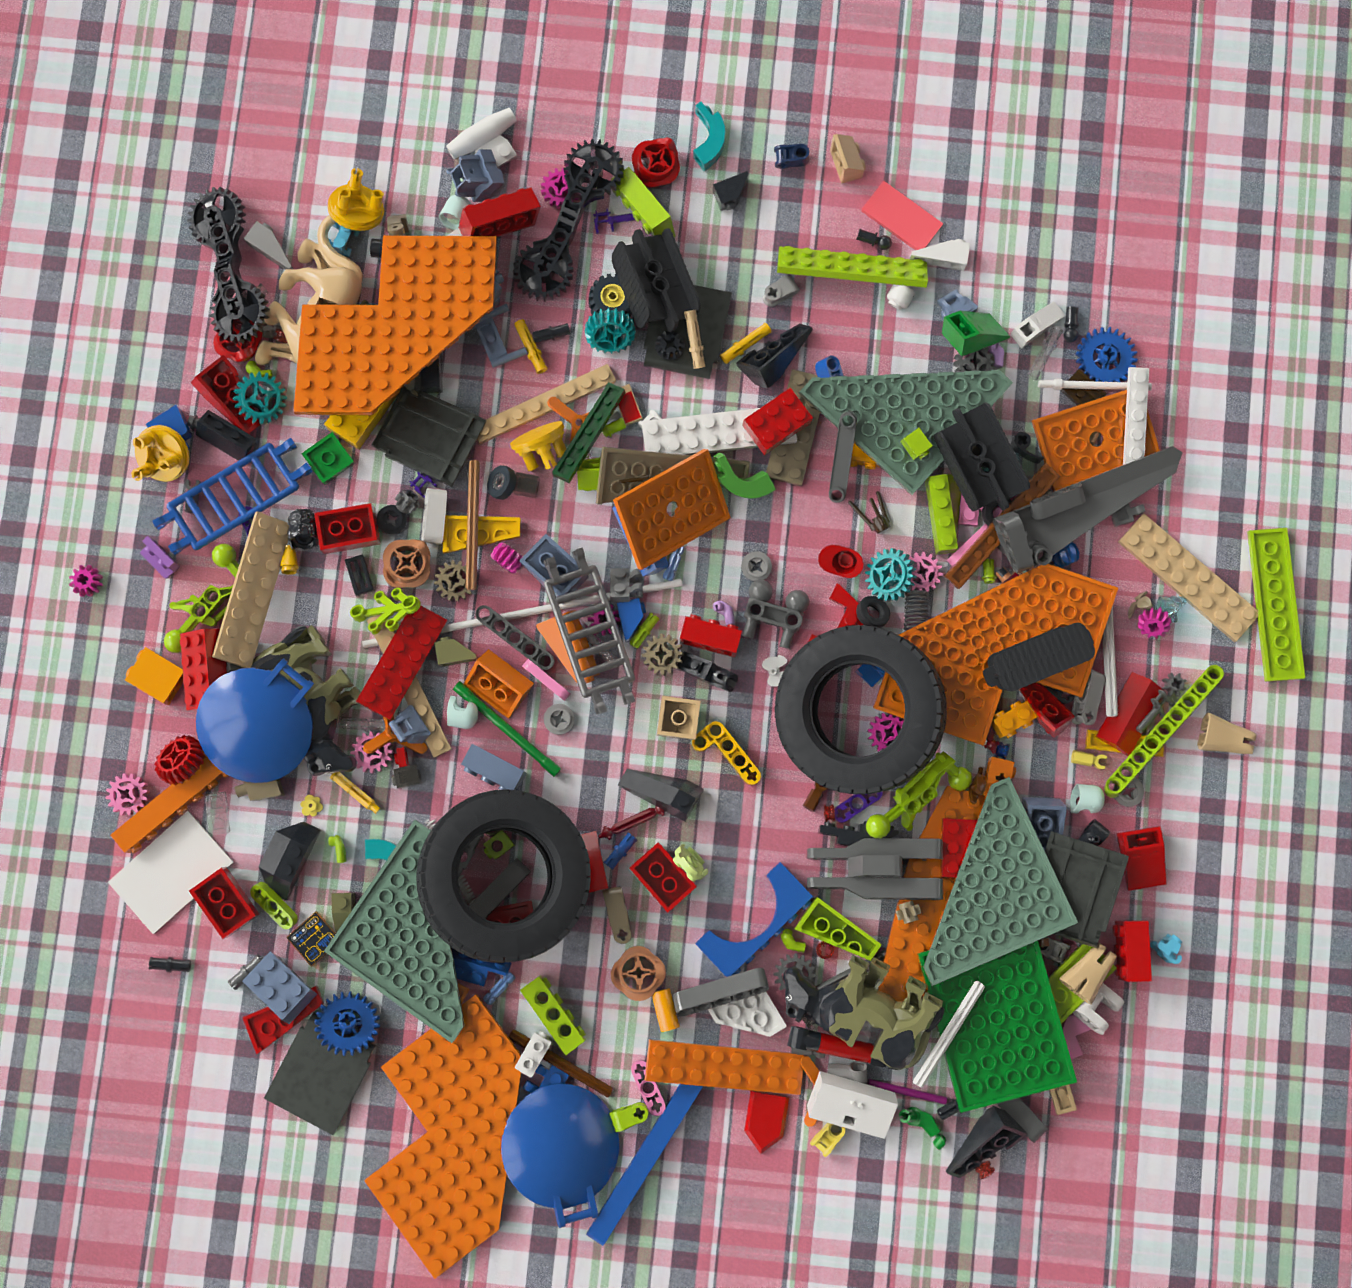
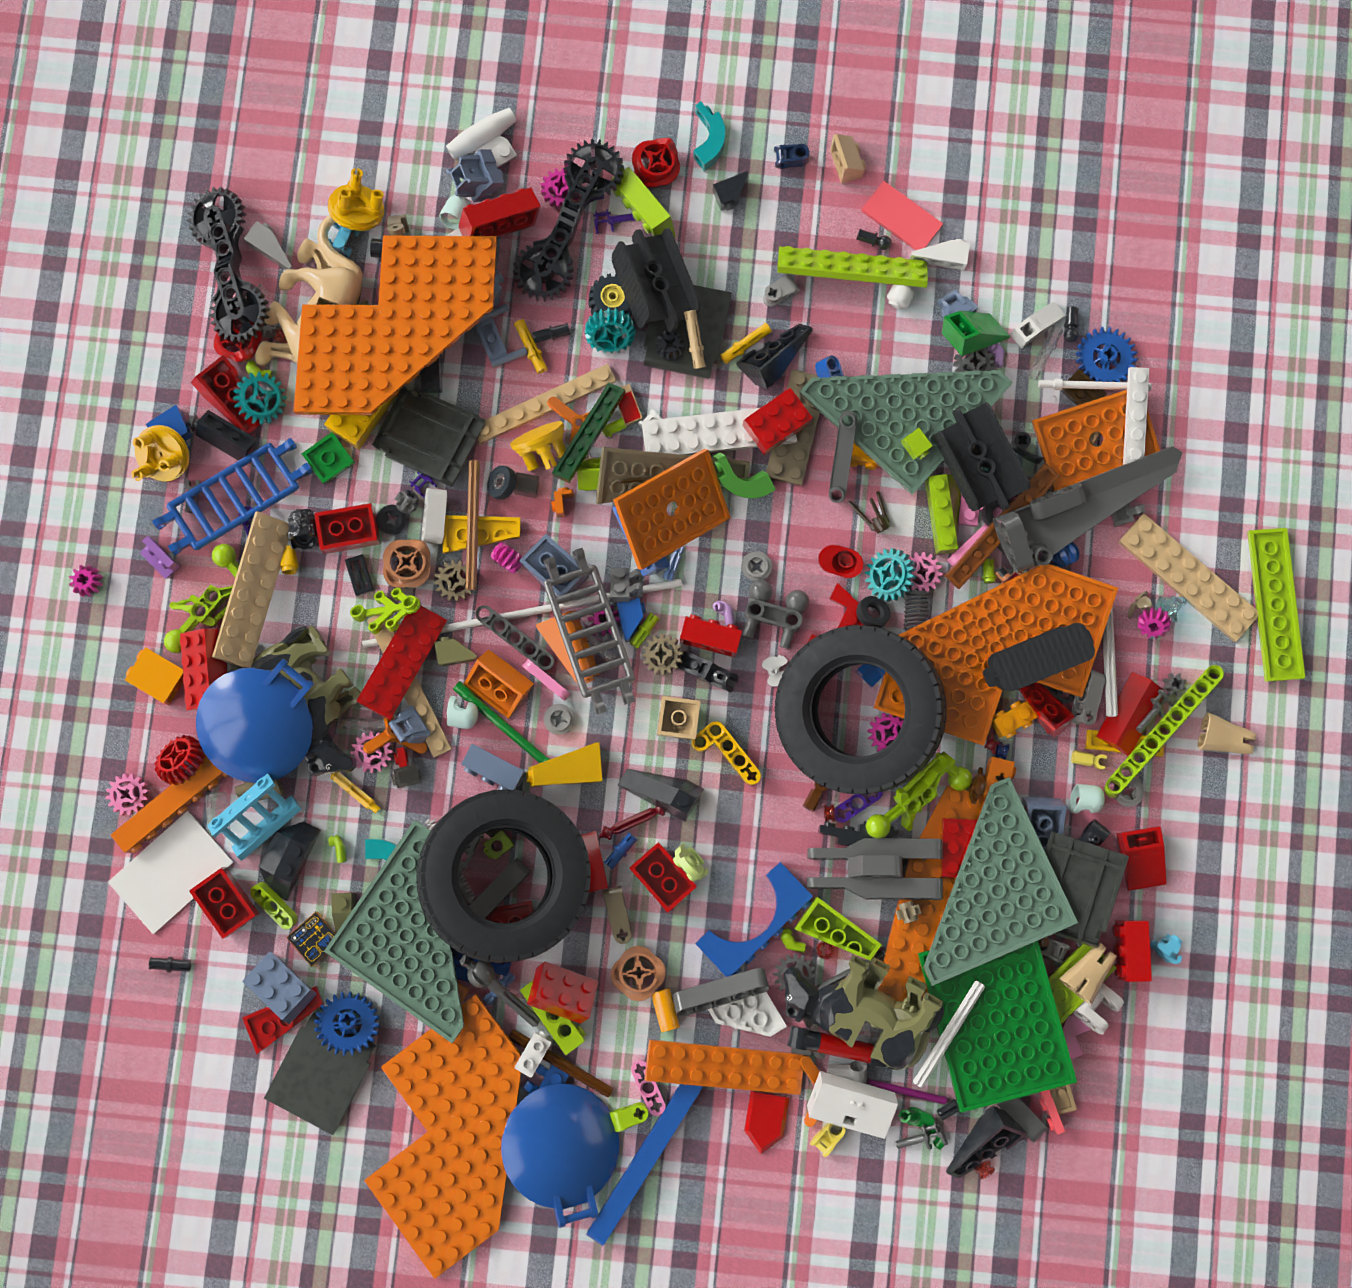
(237, 979): dark grey pin -> none
(264, 829): none -> medium azure fence
(316, 806): light yellow plant -> none
(482, 975): none -> dark grey piece
(557, 505): none -> orange bracket
(562, 992): none -> red brick
(570, 768): none -> yellow slope
(923, 1137): none -> dark grey piece
(1053, 1120): none -> coral plate

